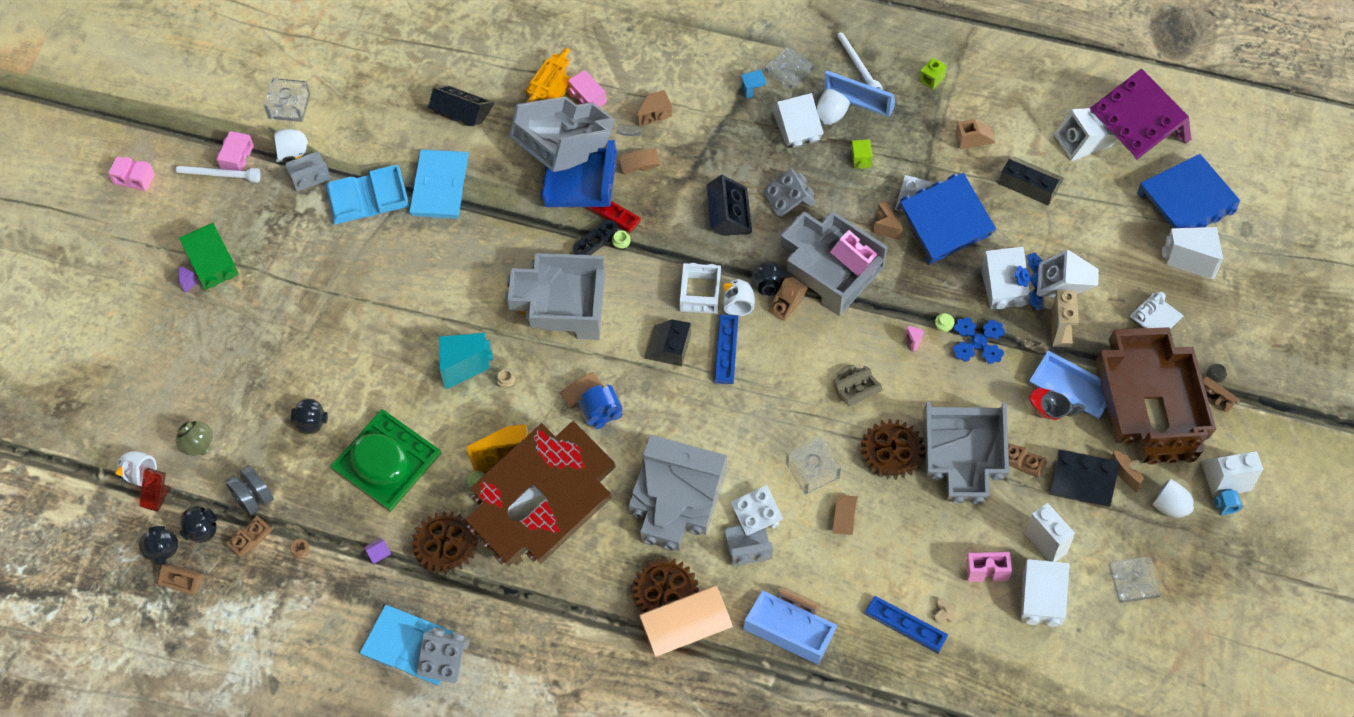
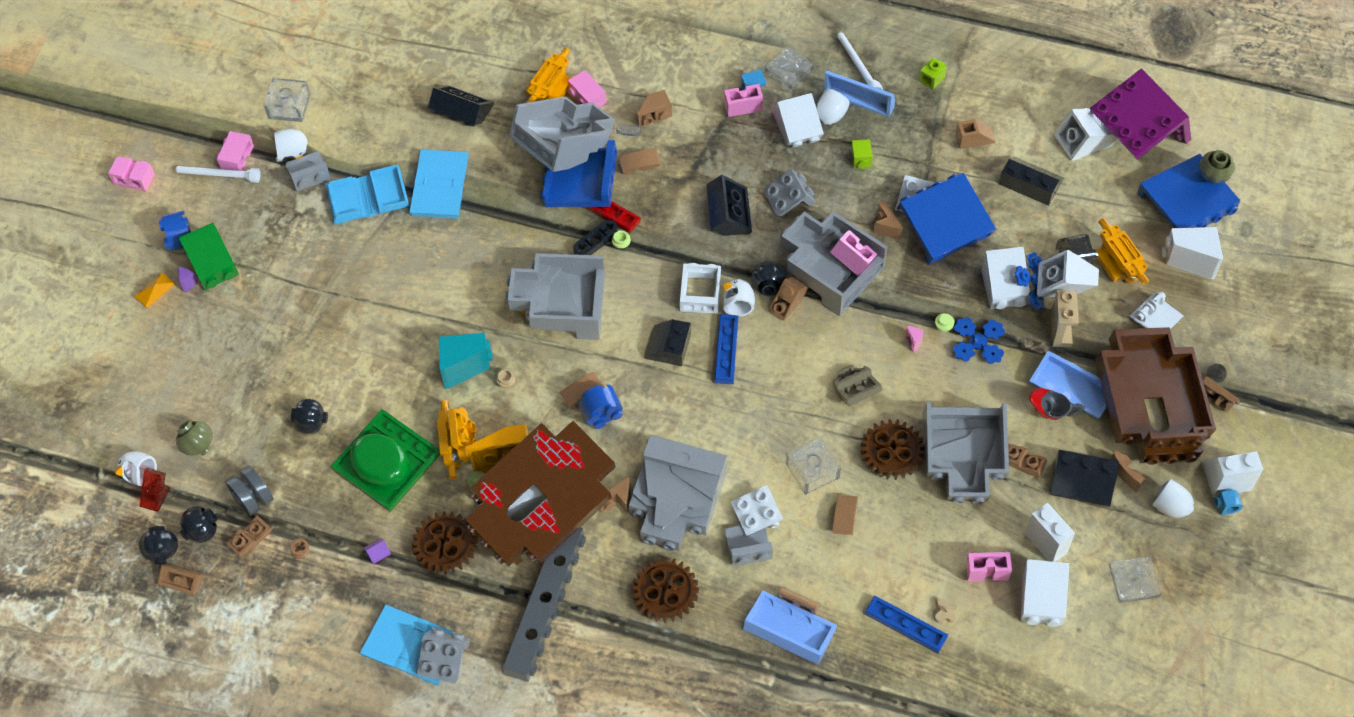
(154, 290): none -> light orange slope
(174, 227): none -> blue brick
(454, 436): none -> light orange piece
(539, 615): none -> dark grey piece
(620, 493): none -> medium nougat slope
(685, 621): light nougat slope -> none
(743, 101): none -> bright pink brick
(1079, 245): none -> clear smoke brick
(1120, 255): none -> light orange piece
(1217, 166): none -> olive plant

